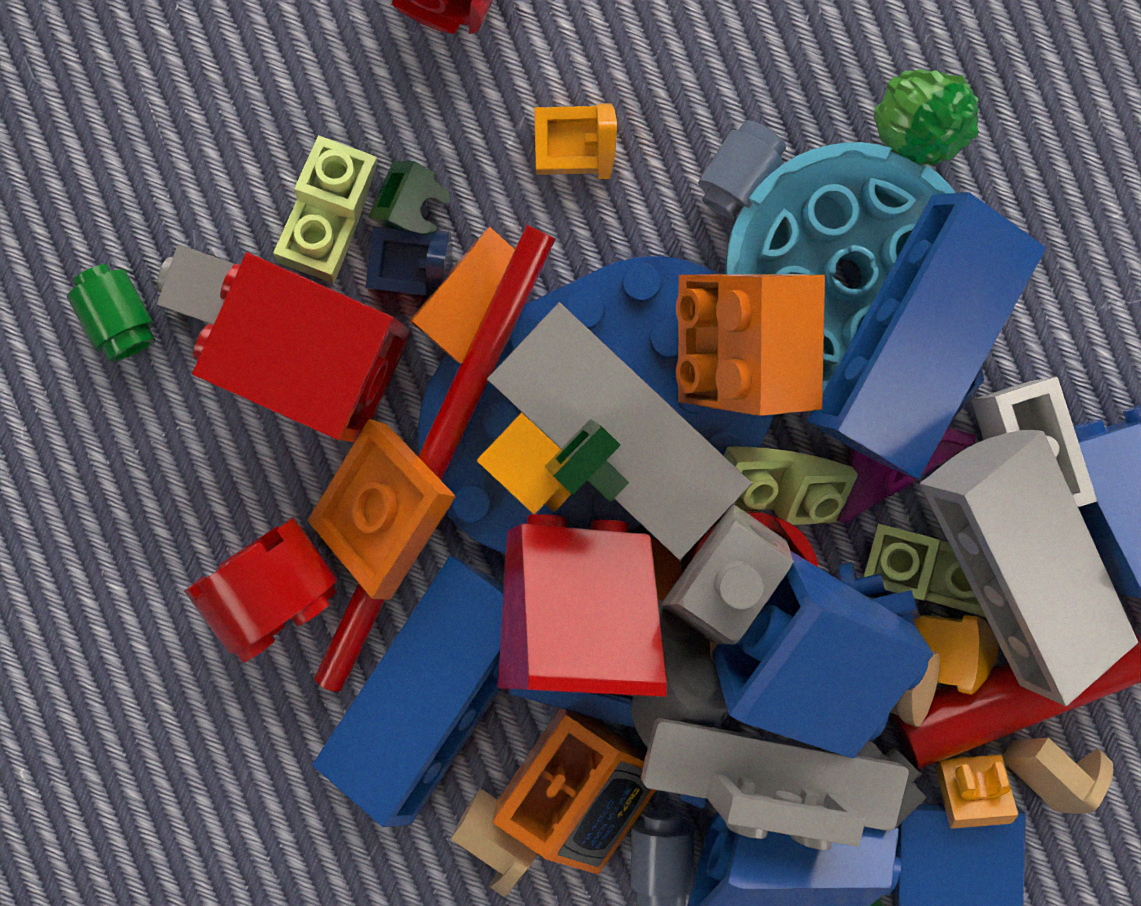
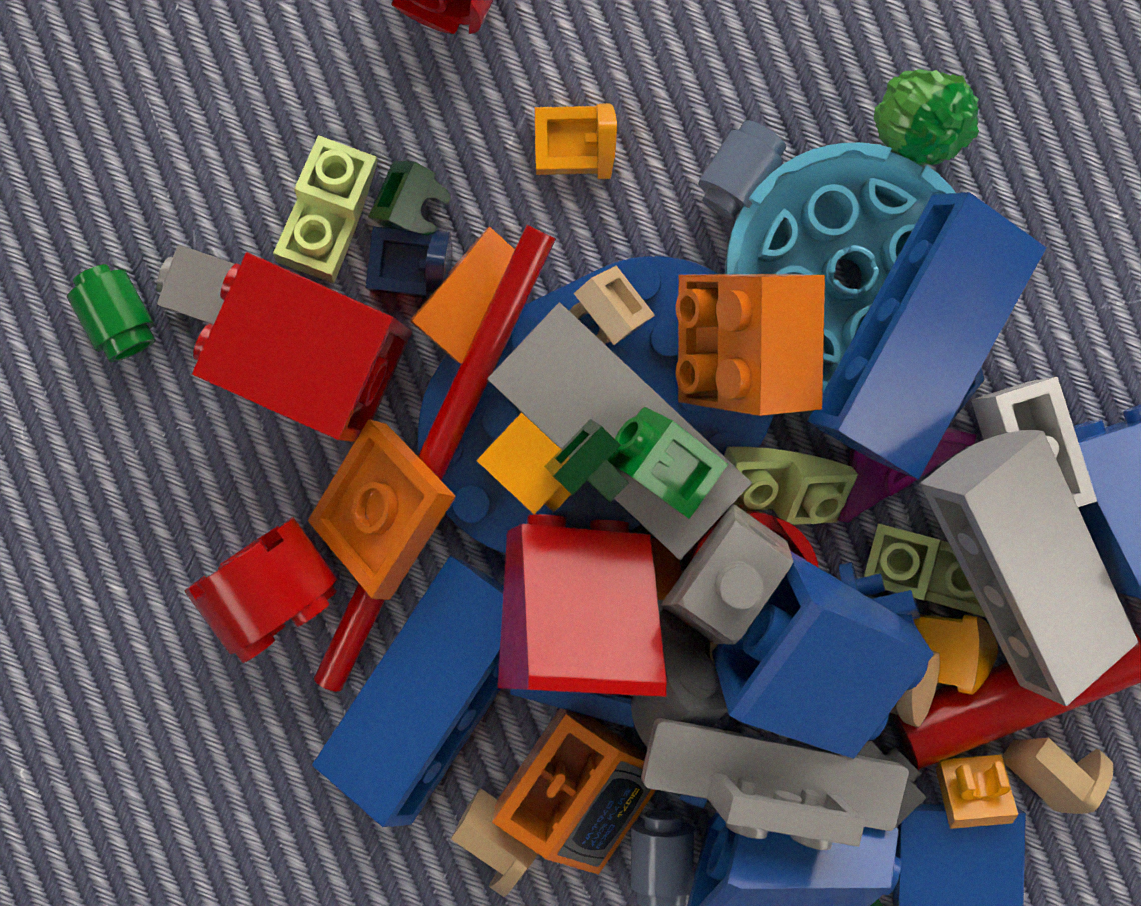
(612, 305): none -> tan tile
(667, 460): none -> green bracket

